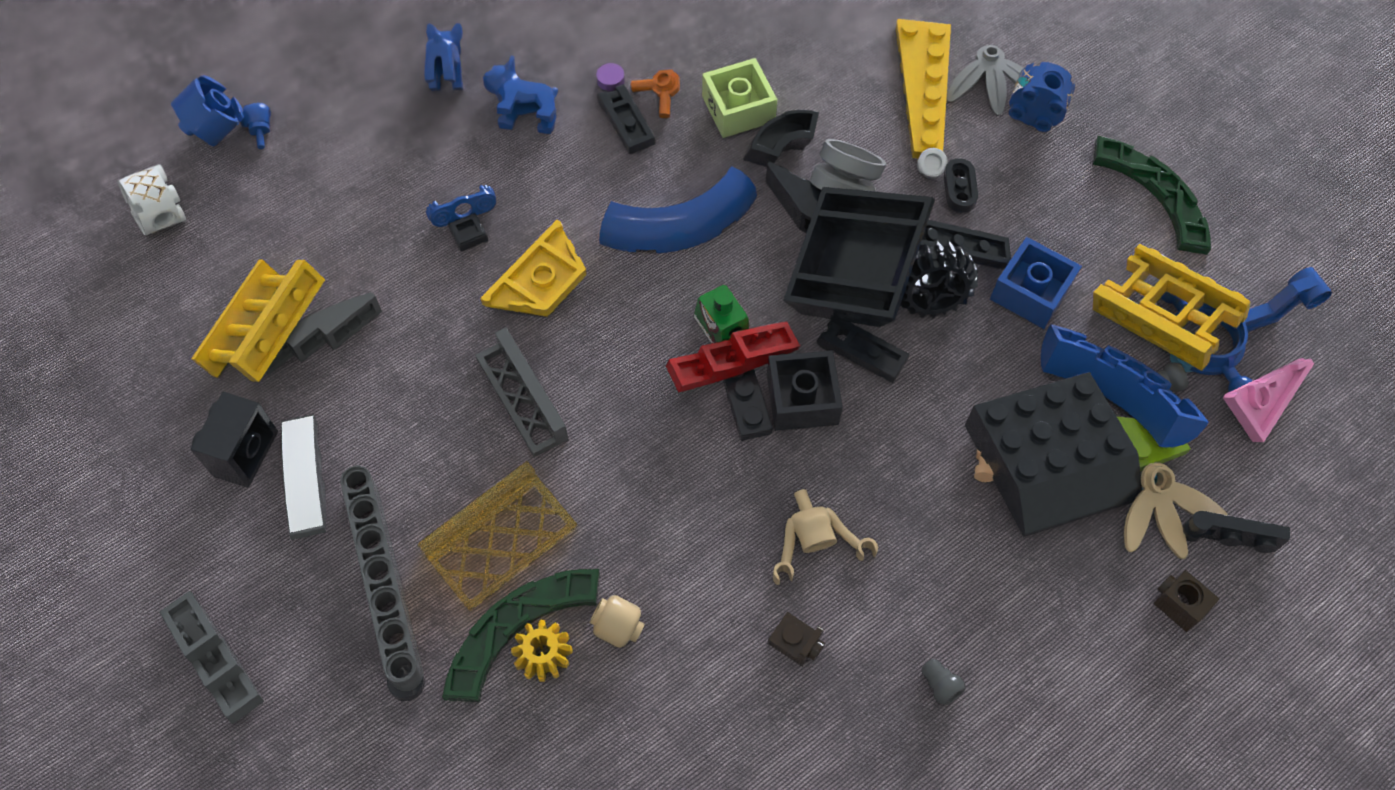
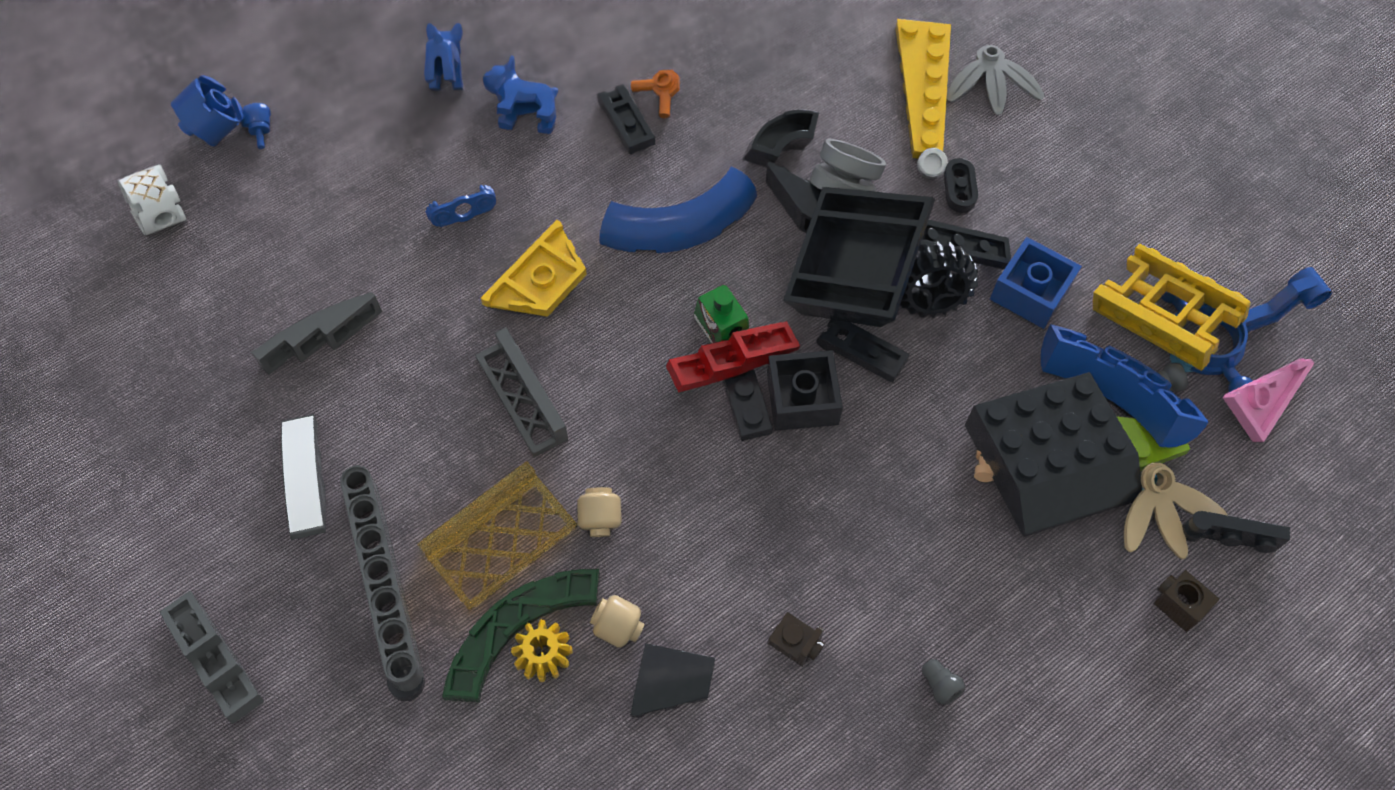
(234, 439): black brick -> none
(270, 329): yellow fence -> none
(468, 232): black tile -> none
(599, 511): none -> tan head
(610, 76): medium lavender tile -> none
(671, 679): none -> black slope
(739, 97): yellowish green brick -> none
(815, 533): tan piece -> none
(1041, 95): blue brick -> none
(1169, 189): dark green tile -> none

